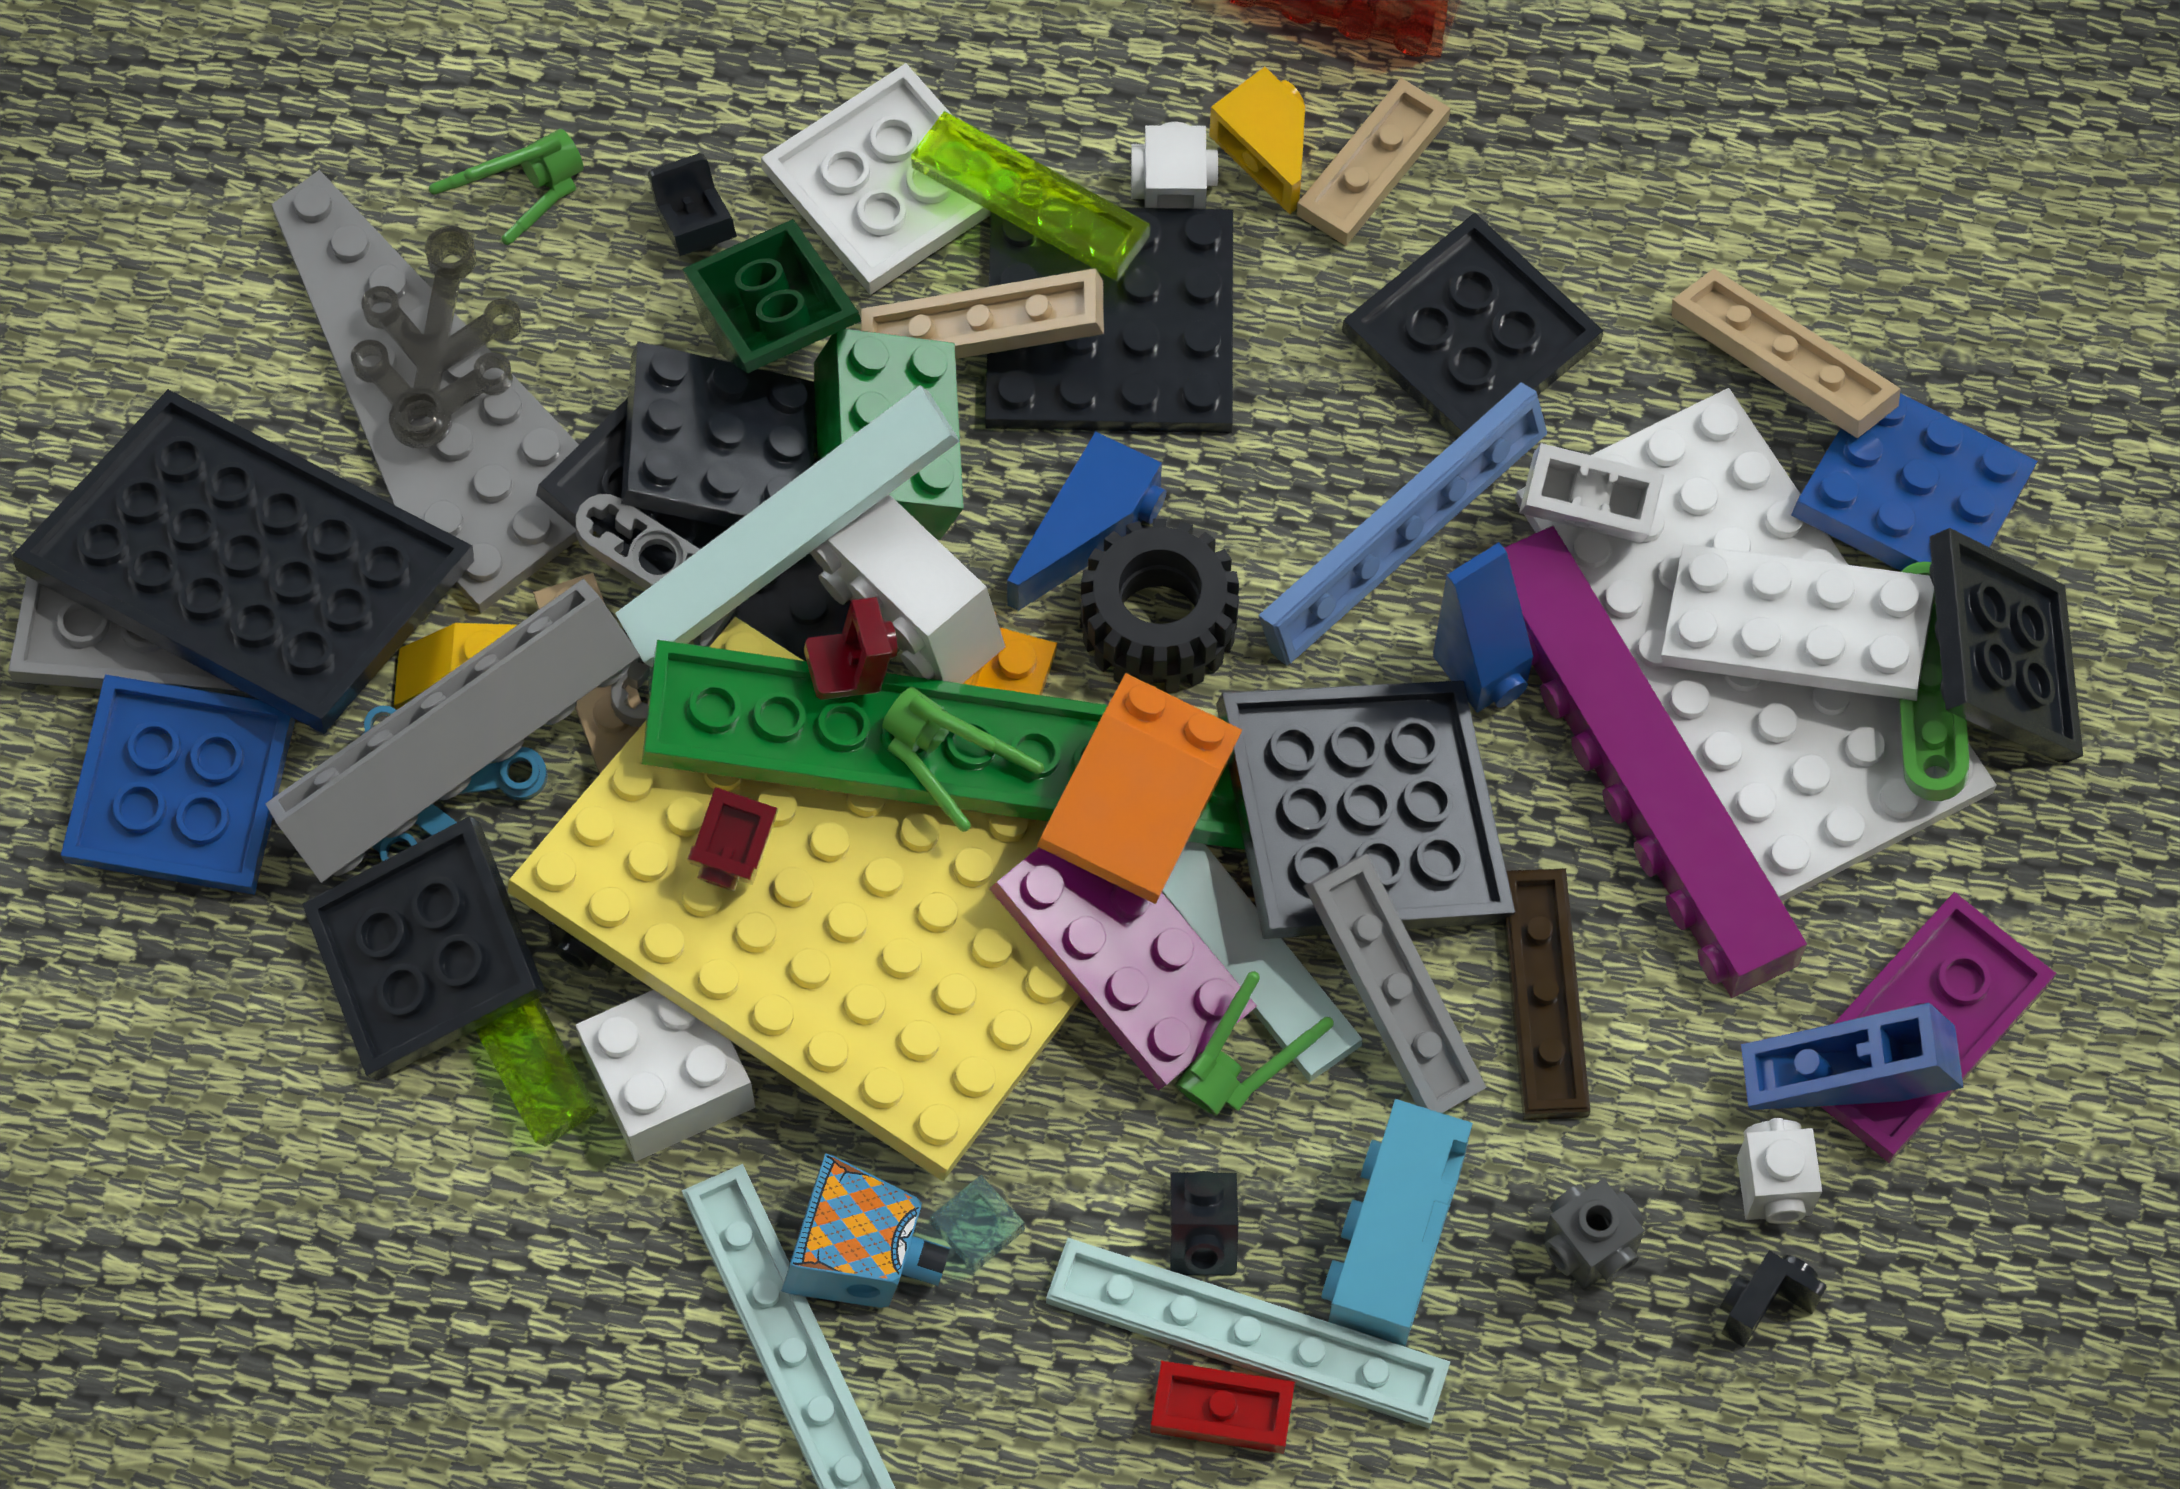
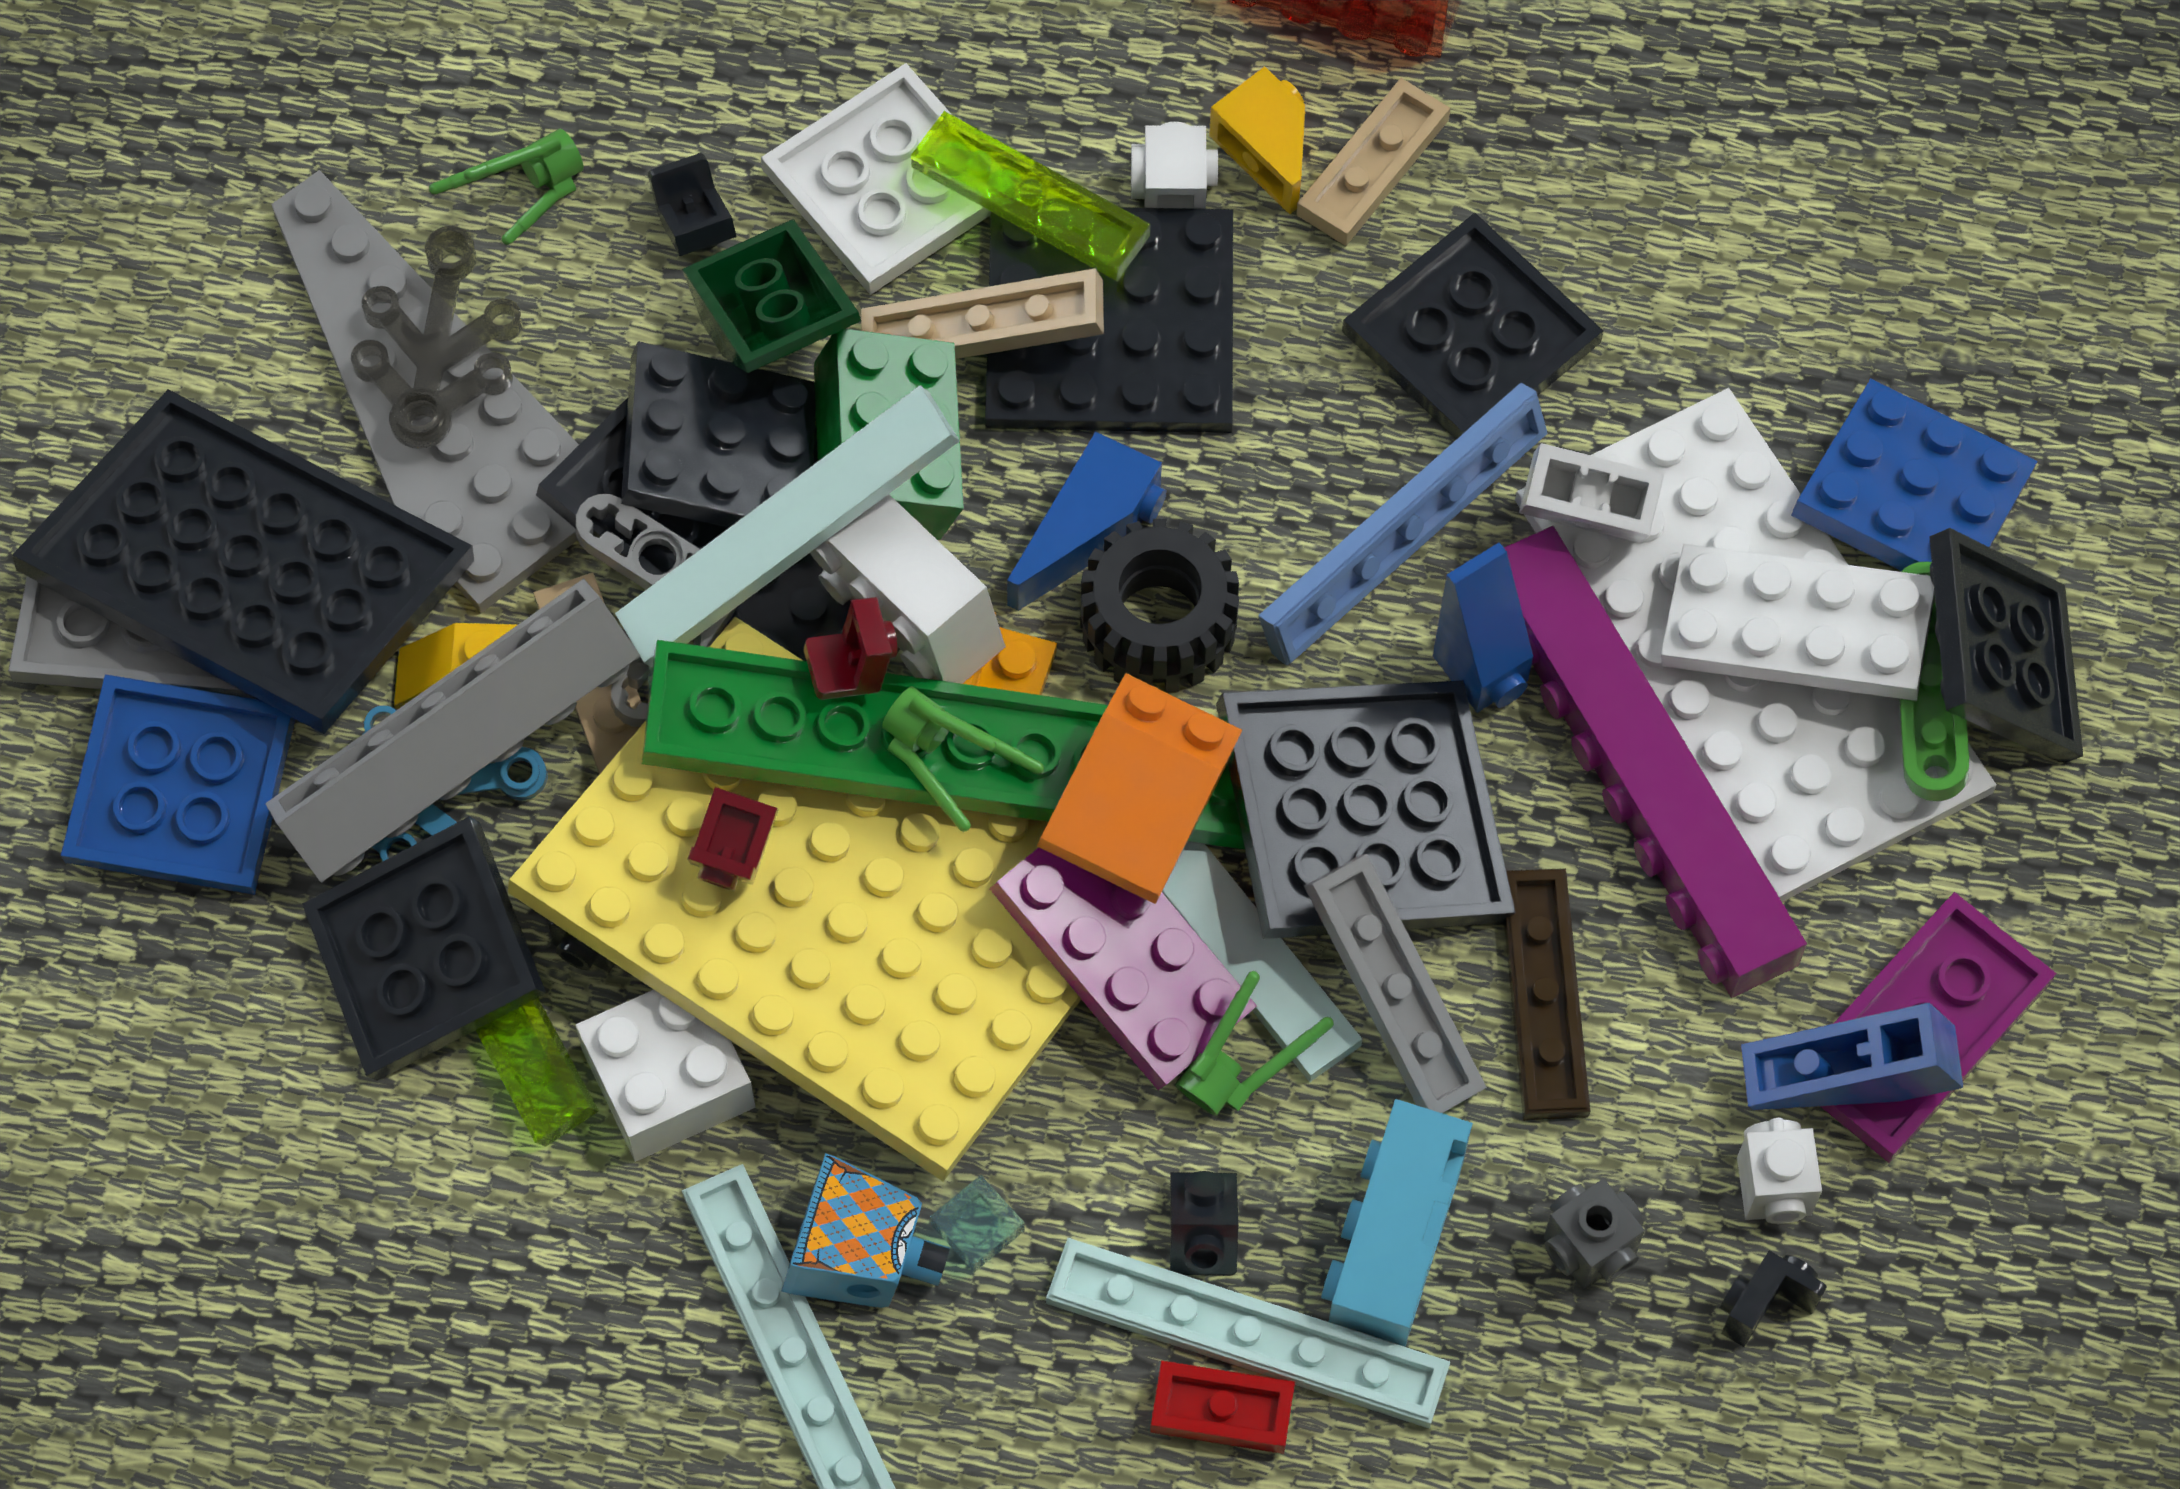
(1786, 353): tan plate -> none

